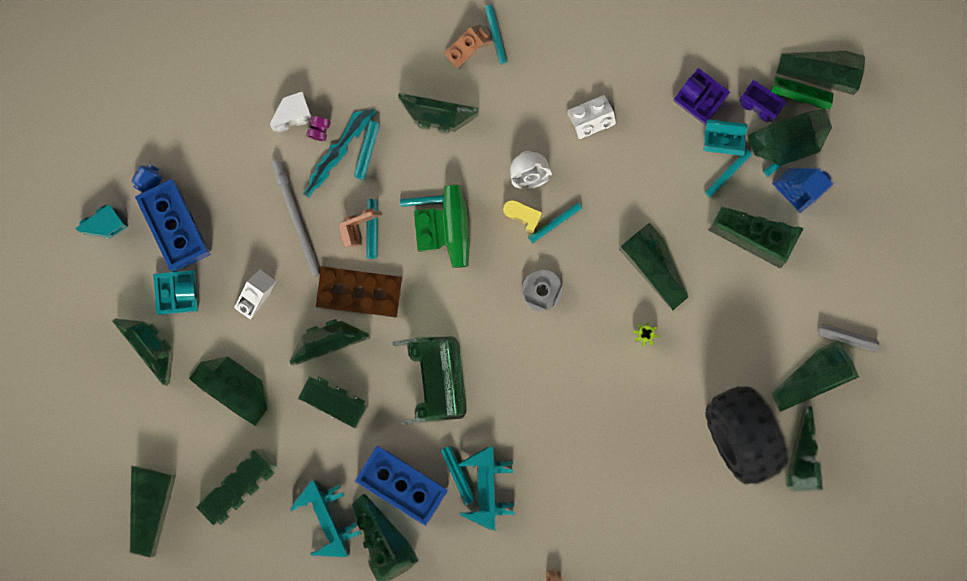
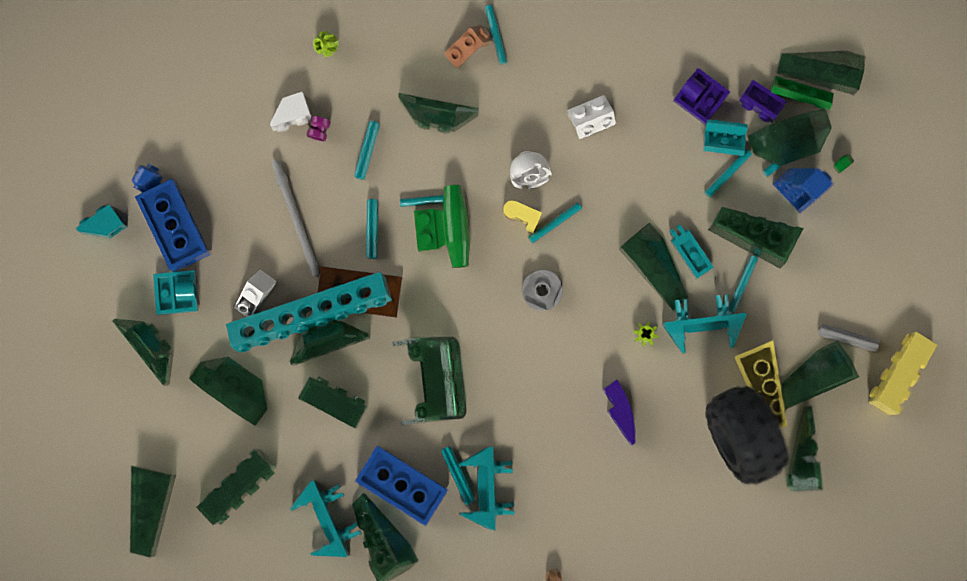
(240, 329): none -> teal brick
(325, 43): none -> lime gear
(337, 151): teal sword -> none
(349, 230): nougat bracket -> none
(621, 412): none -> dark purple slope
(690, 252): none -> teal hinge
(723, 319): none -> teal hose
(743, 283): none -> teal bar
(761, 373): none -> light yellow wedge
(843, 162): none -> green tile
(902, 373): none -> light yellow wedge

